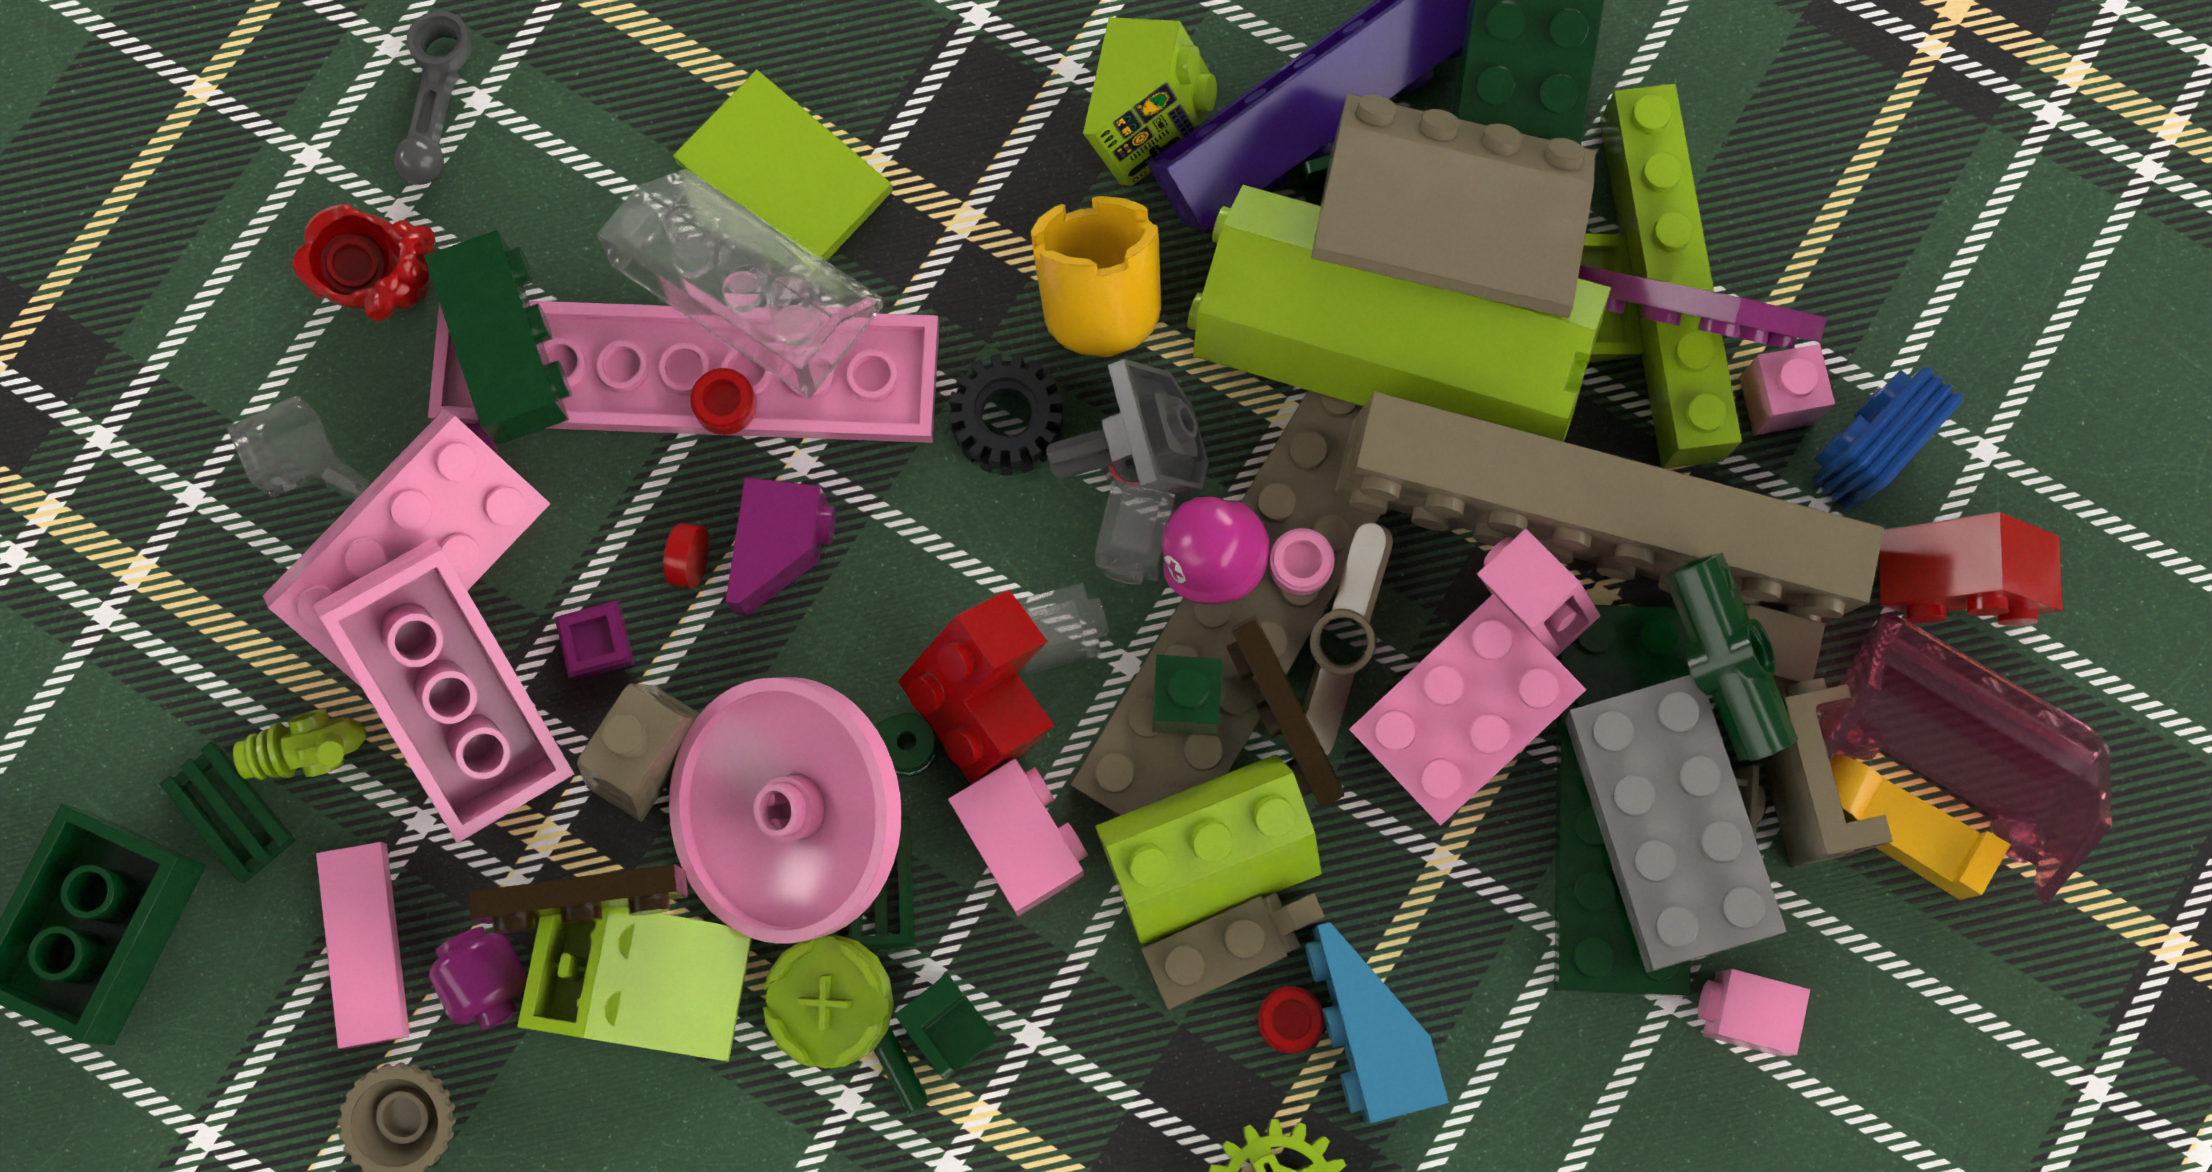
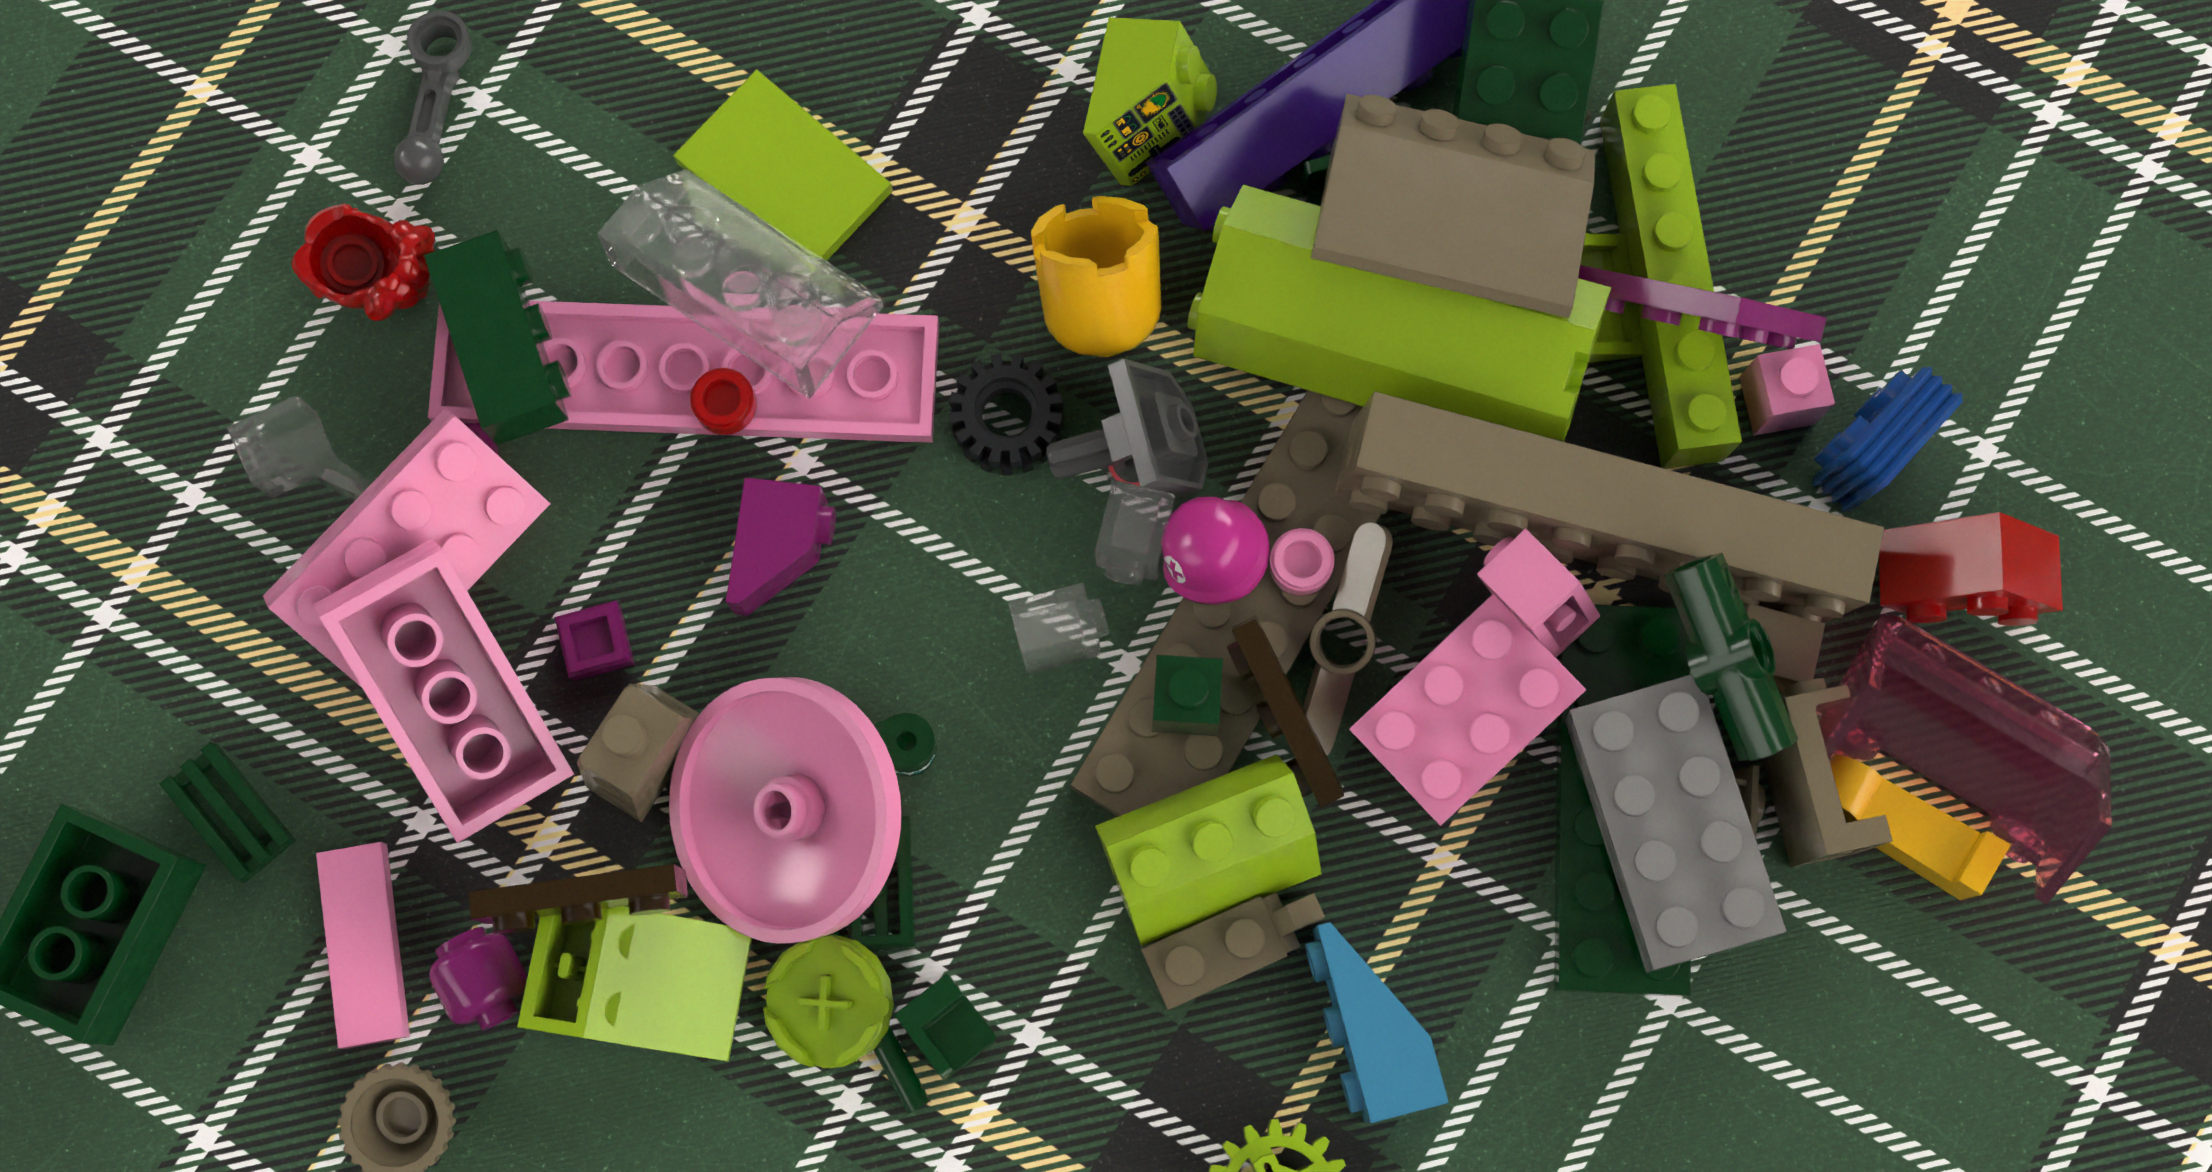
(311, 743): lime piece -> none
(686, 555): red tile -> none
(972, 688): red brick -> none
(1018, 836): bright pink brick -> none
(1291, 1020): red tile -> none
(1753, 1012): bright pink brick -> none

